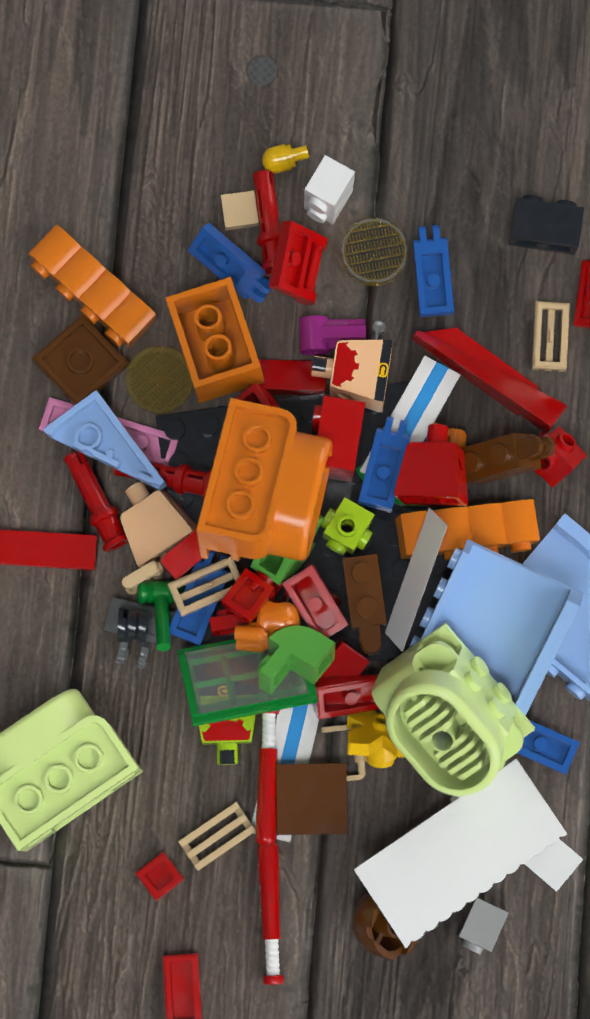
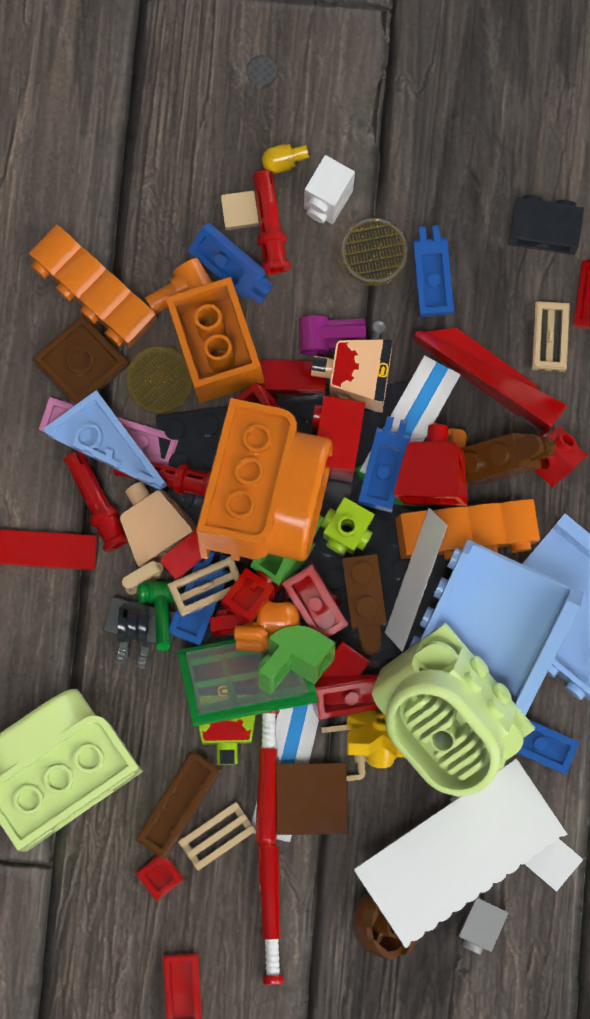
(178, 805): none -> reddish brown plate
(186, 277): none -> orange pin
(297, 262): red plate -> none

